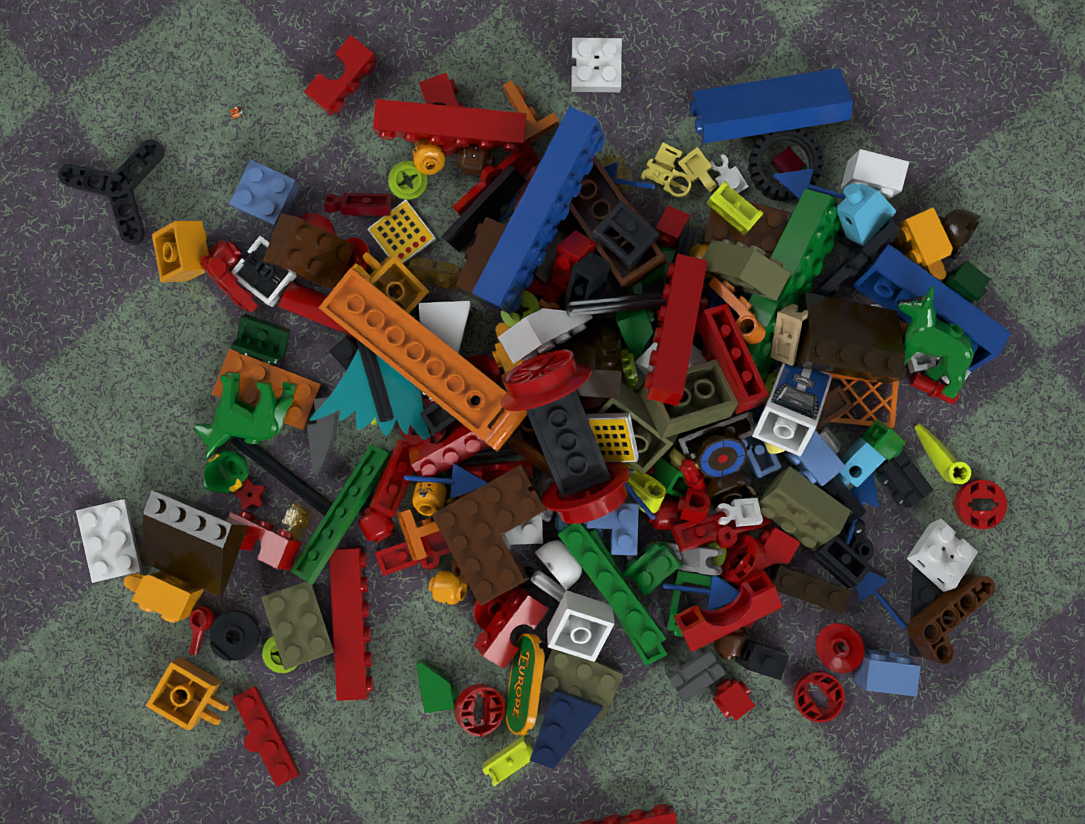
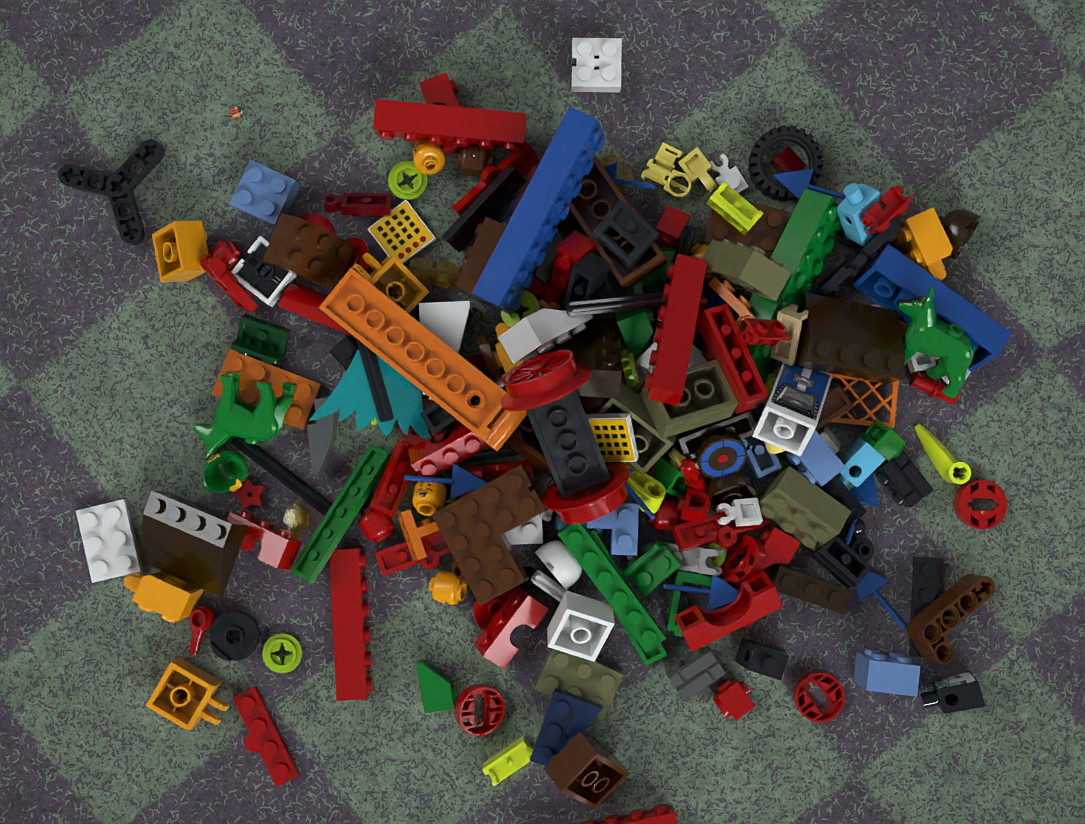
(297, 625): olive brick -> none
(330, 94): red arch -> none
(490, 360): none -> reddish brown tile
(524, 685): tile -> none
(534, 129): orange bracket -> none
(586, 770): none -> reddish brown brick
(732, 644): reddish brown head -> none
(764, 332): none -> red hinge
(771, 105): blue brick -> none
(833, 655): red dish -> none
(876, 171): white brick -> none
(894, 205): none -> red hinge
(942, 555): white piece -> none
(963, 691): none -> black torso
(967, 281): dark green brick -> none

